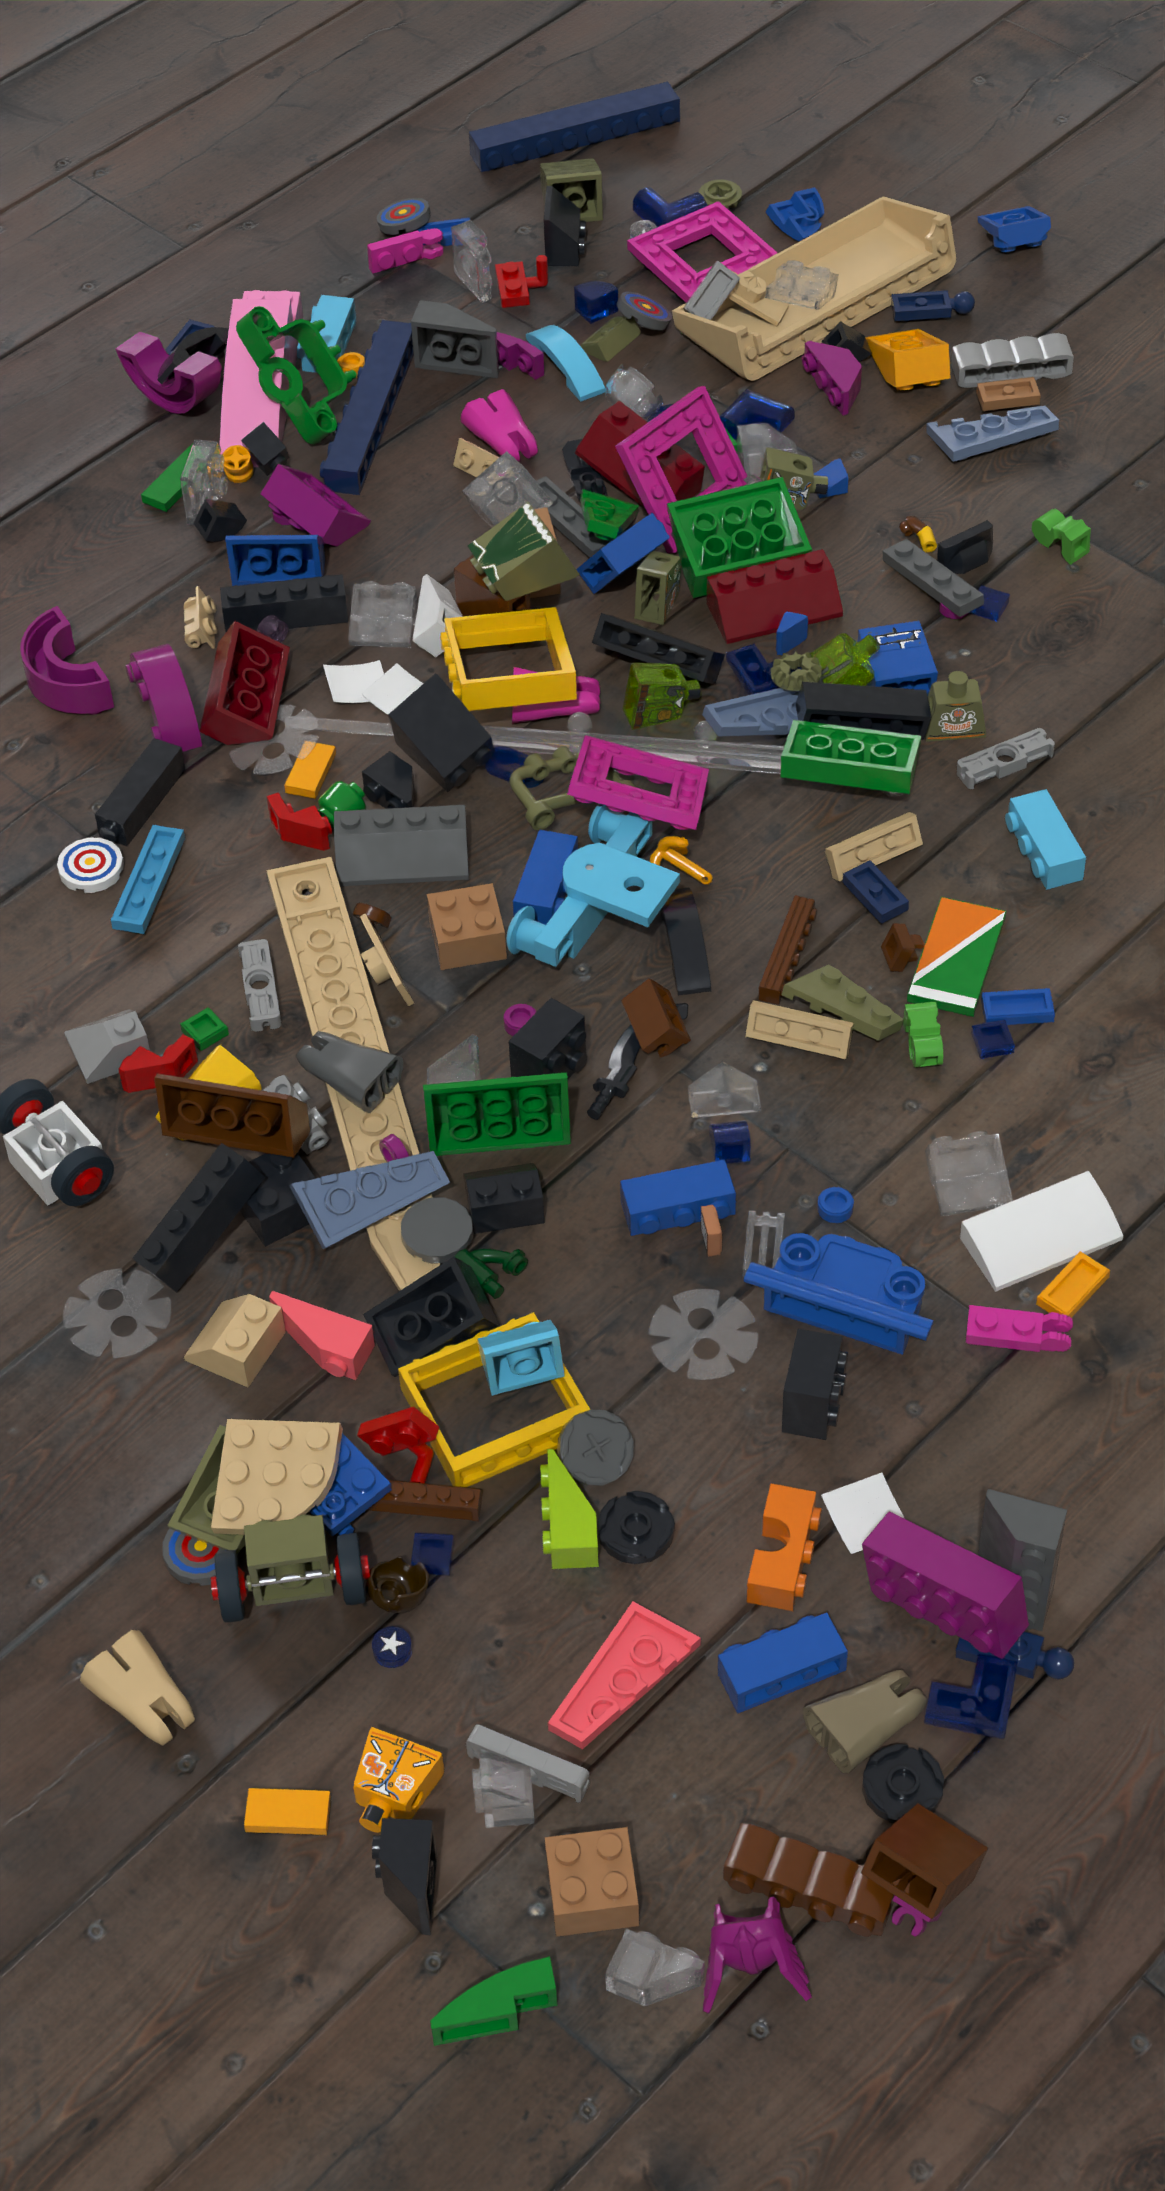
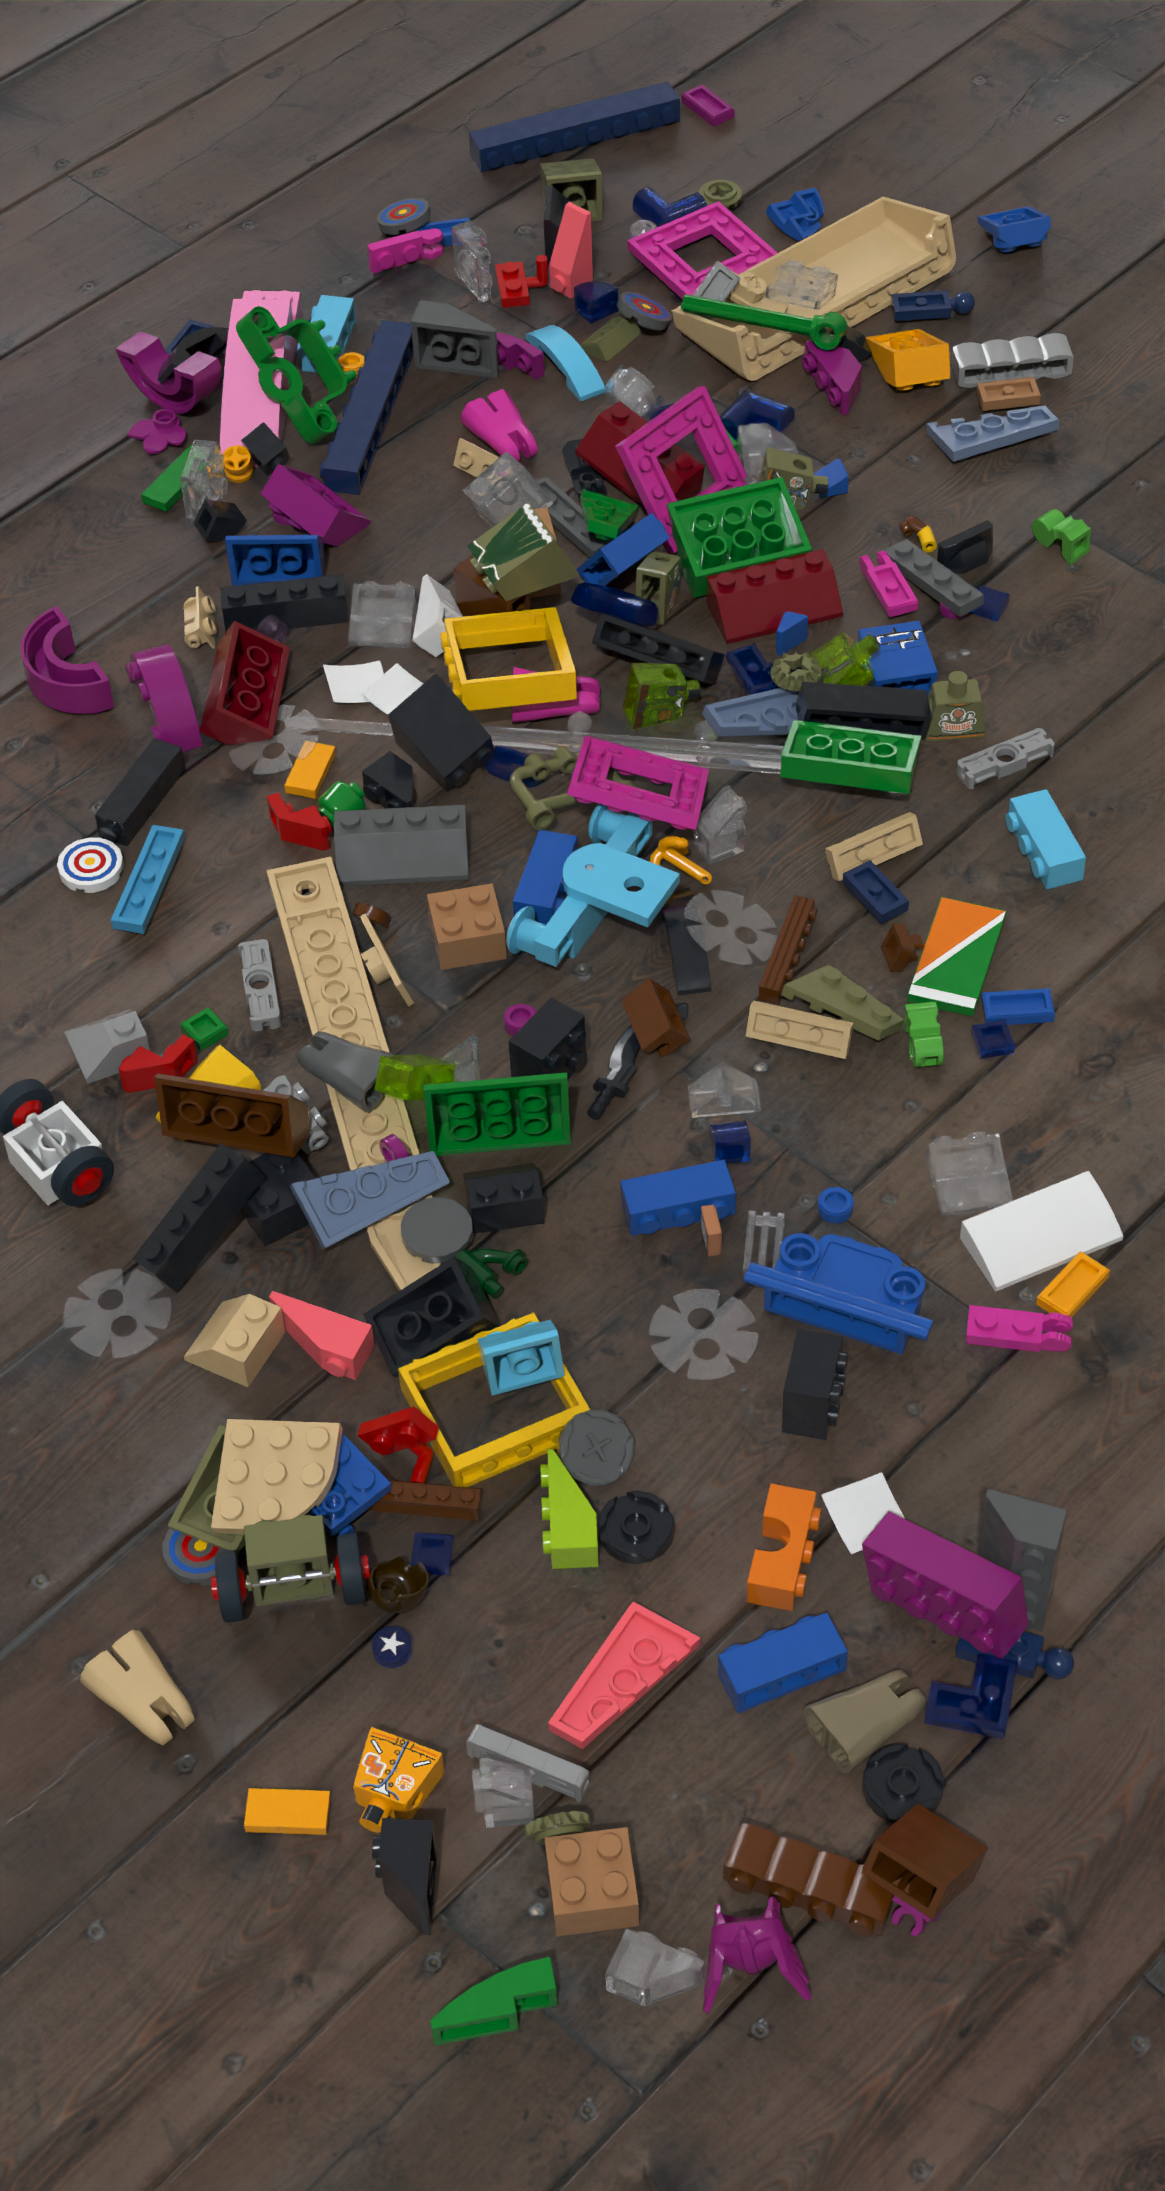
(159, 431): none -> magenta plate
(408, 1073): none -> clear neon green piece
(556, 1825): none -> olive gear
(572, 251): none -> coral slope
(615, 602): none -> clear blue brick
(707, 105): none -> magenta tile
(721, 827): none -> clear slope
(731, 947): none -> clear piece
(770, 319): none -> green piece
(889, 585): none -> dark pink hinge

